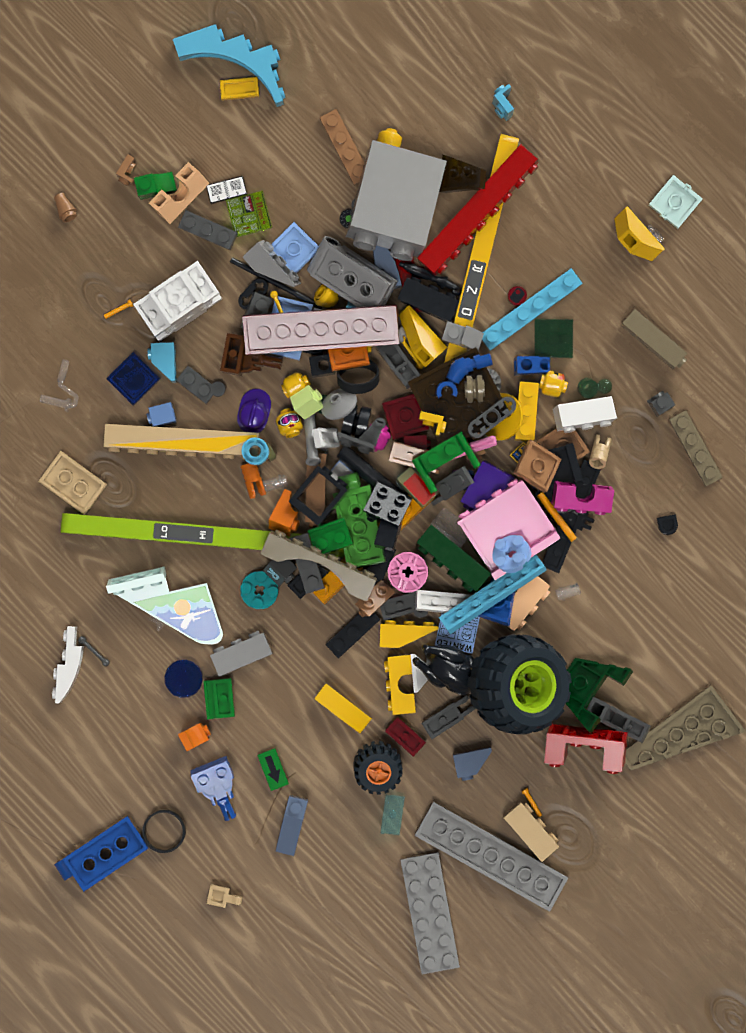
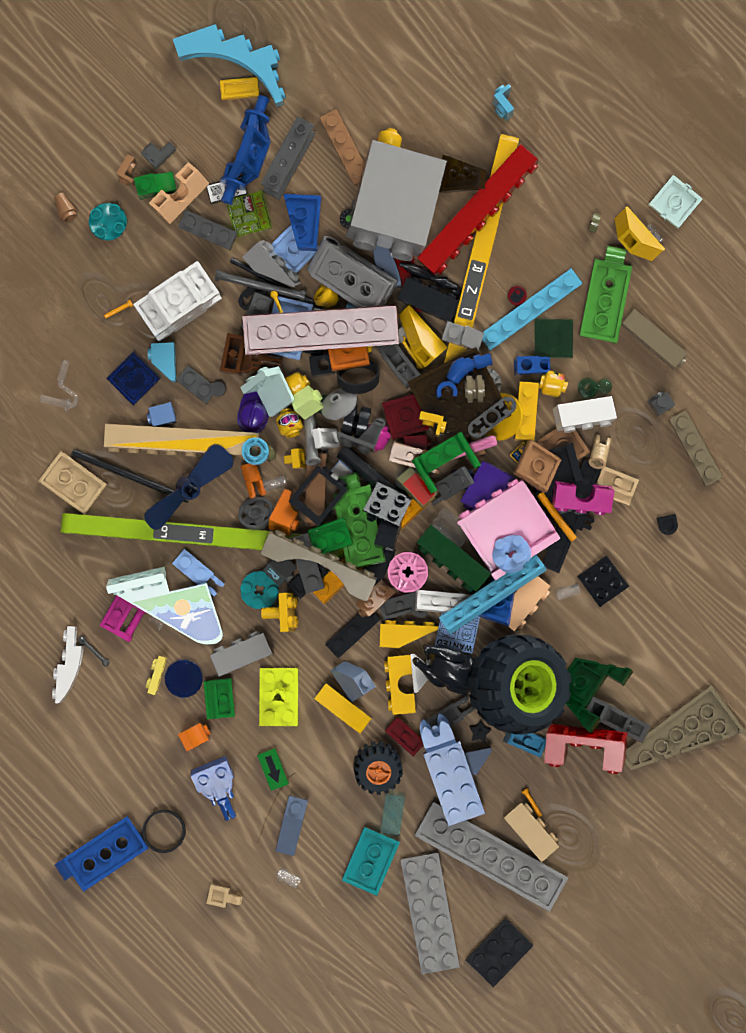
(107, 221): none -> teal dish
(117, 615): none -> dark pink plate
(122, 472): none -> black bar
(154, 682): none -> light yellow plate
(155, 156): none -> dark grey piece
(196, 570): none -> light blue hinge
(210, 466): none -> dark blue piece
(251, 152): none -> blue plate
(255, 514): none -> dark grey wheel
(259, 285): none -> dark grey bar
(271, 389): none -> light aqua bracket
(278, 697): none -> neon yellow plate
(284, 612): none -> yellow plate
(287, 877): none -> clear pin
(288, 158): none -> dark grey fence
(296, 458): none -> yellow tile
(304, 219): none -> blue wing
(353, 680): none -> sand blue slope
(370, 861): none -> teal plate
(450, 772): none -> medium blue hinge
(479, 732): none -> black piece
(499, 952): none -> black plate
(530, 742): none -> dark azure slope
(594, 222): none -> olive tile
(603, 581): none -> black hinge
(604, 304): none -> bright green hinge
(623, 485): none -> tan plate

